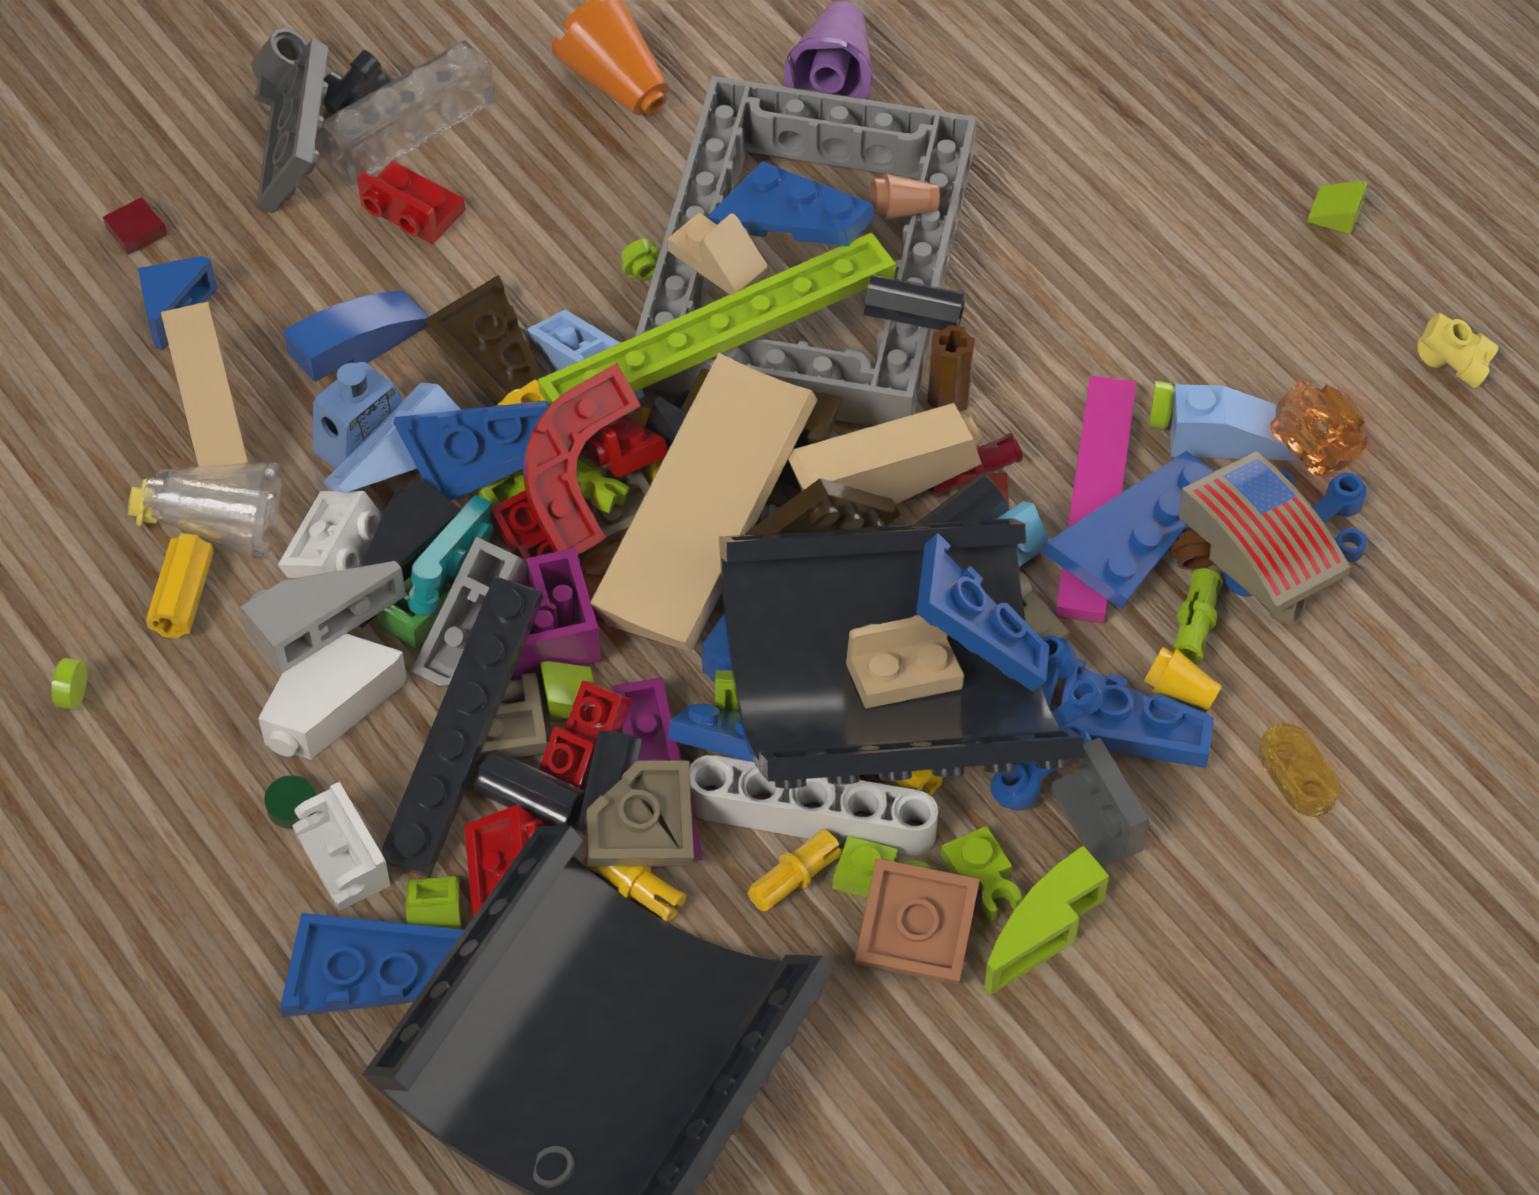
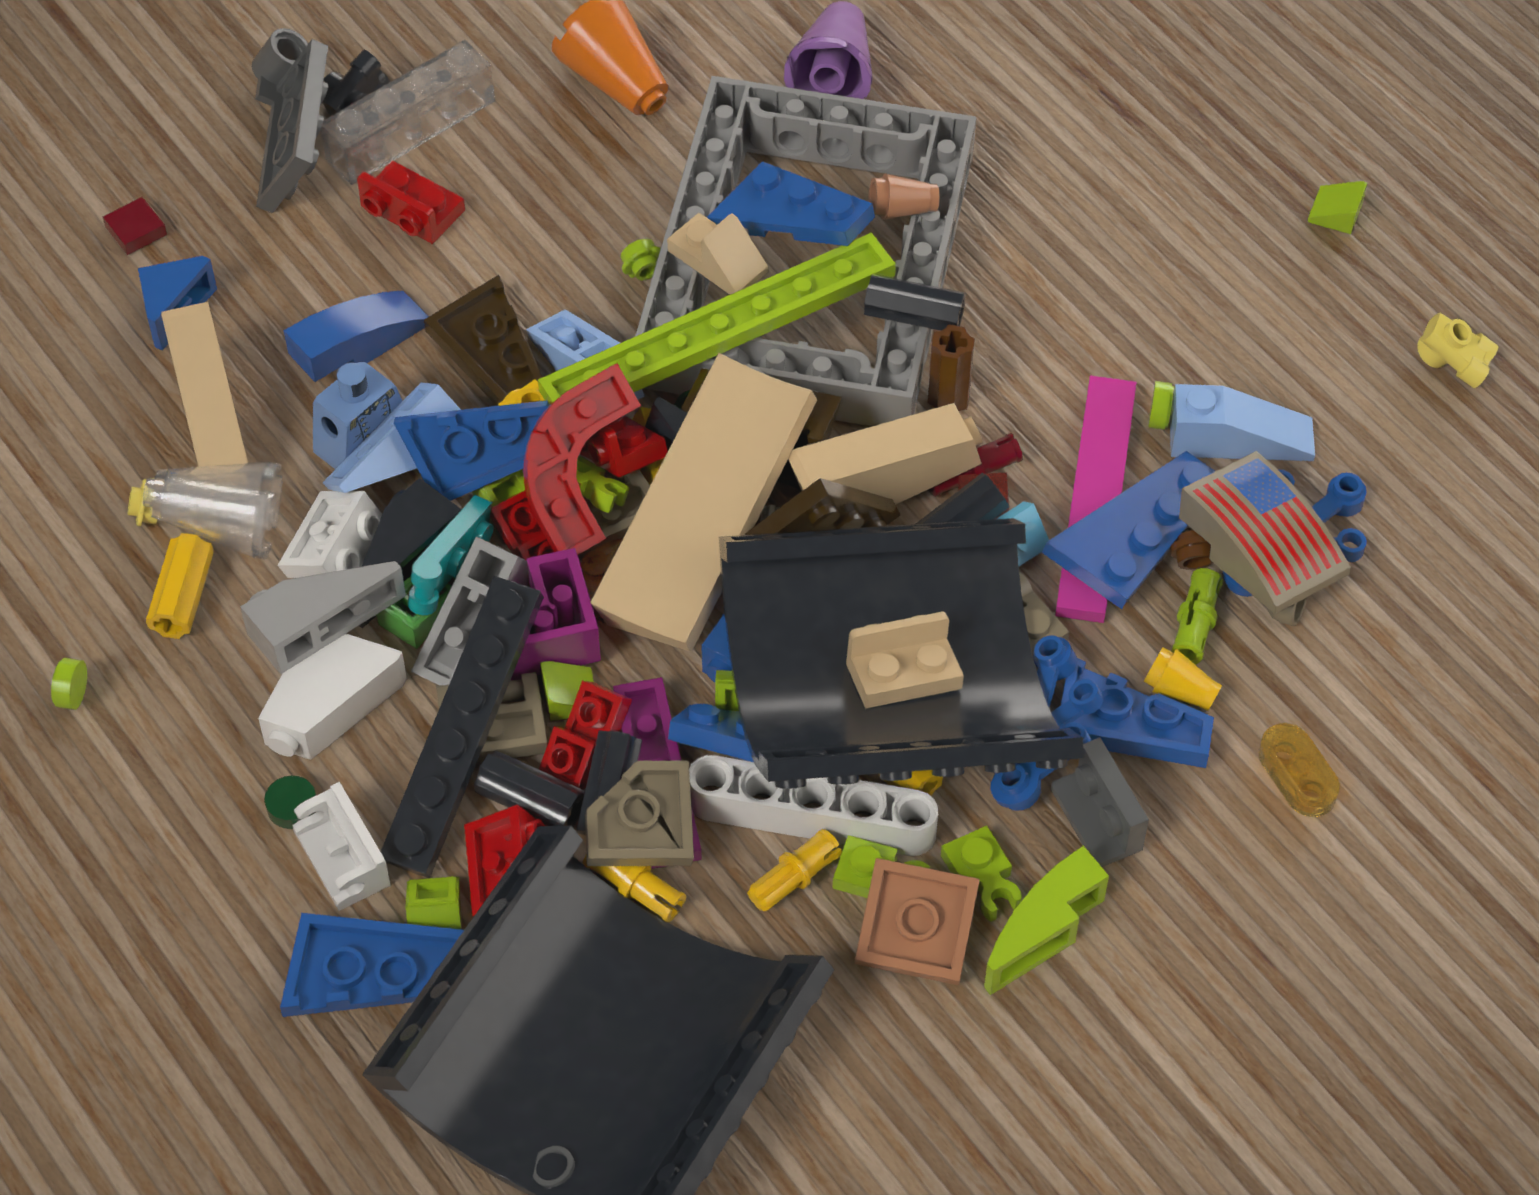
(963, 610): blue wing -> none
(1297, 427): clear orange plate -> none

